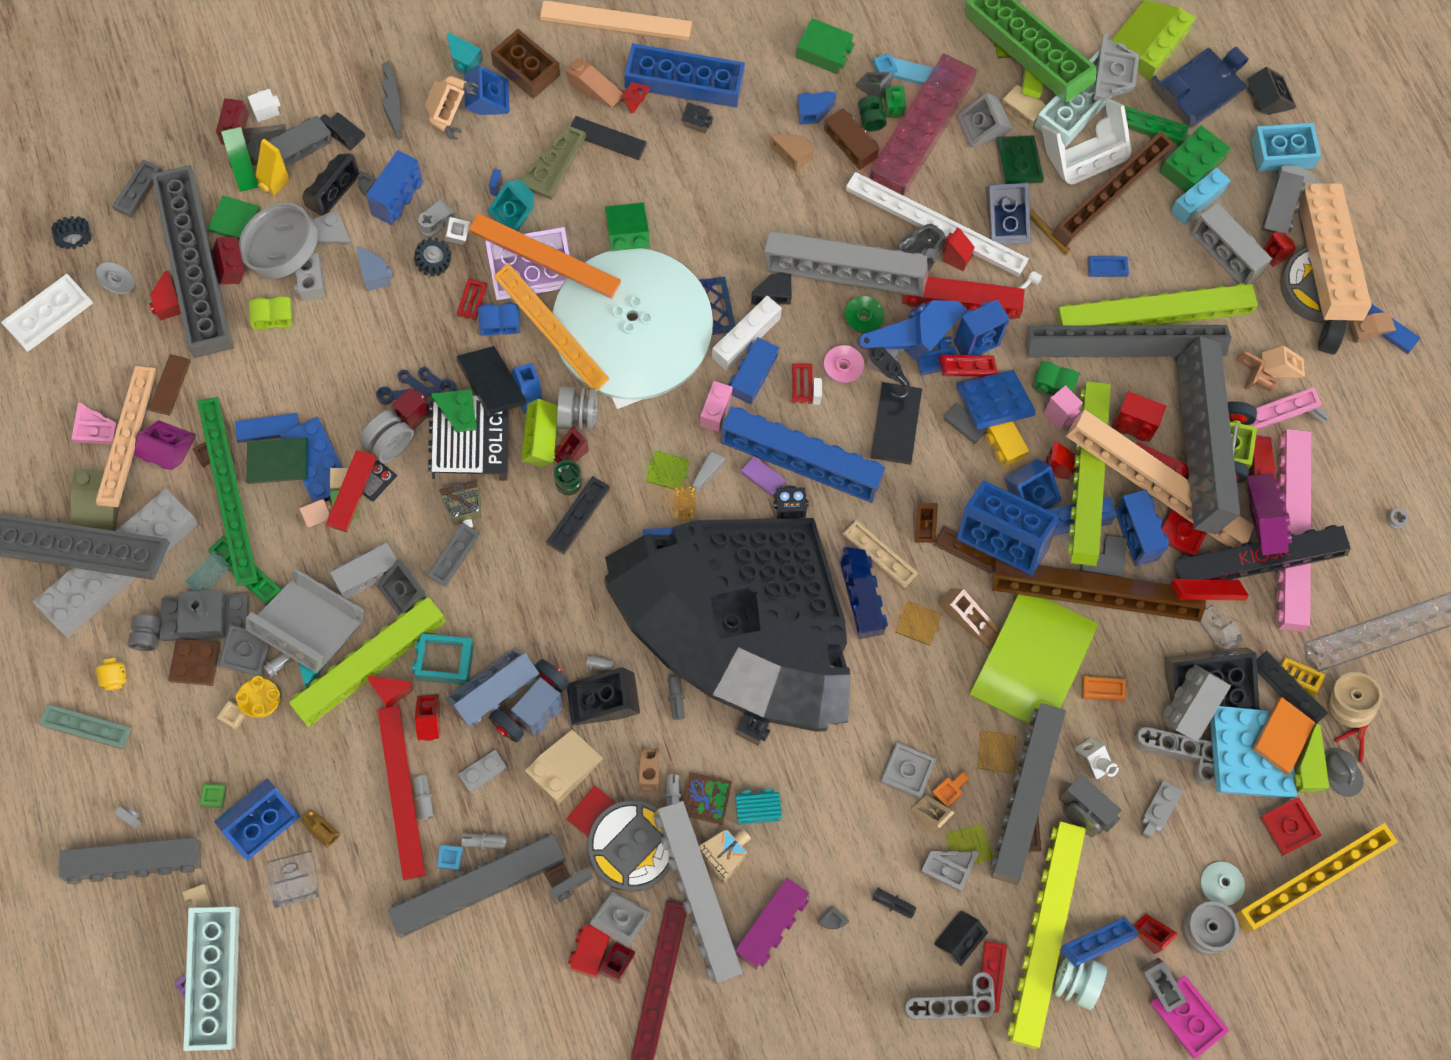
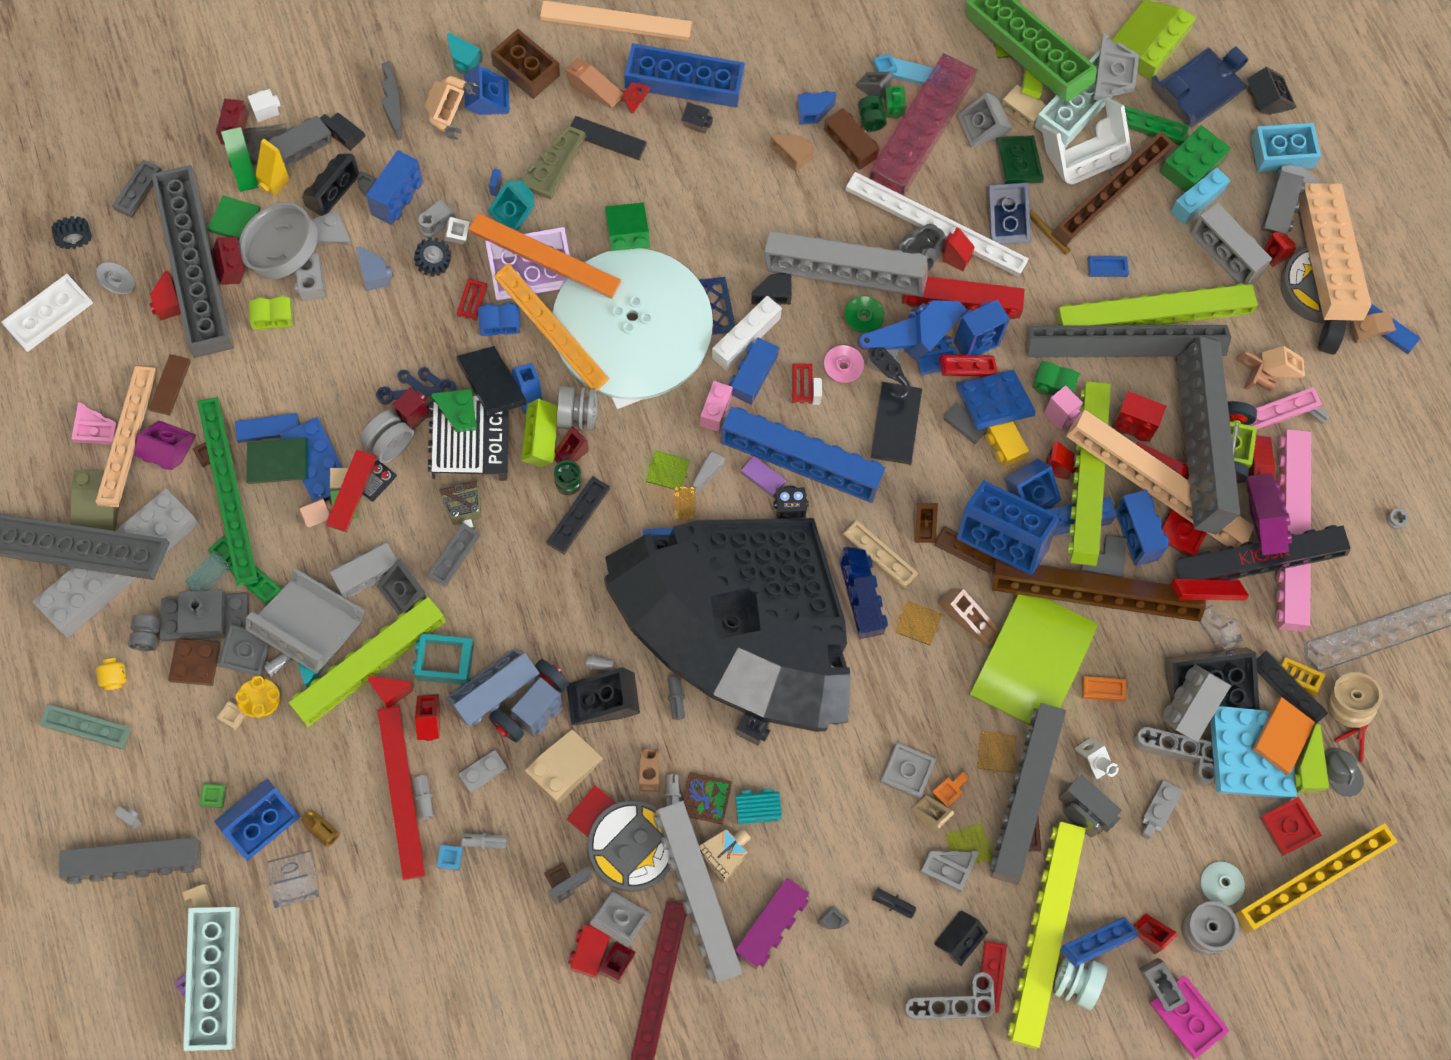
(475, 886): dark grey brick -> none
(825, 46): green brick -> none
(1033, 278): white hand -> none

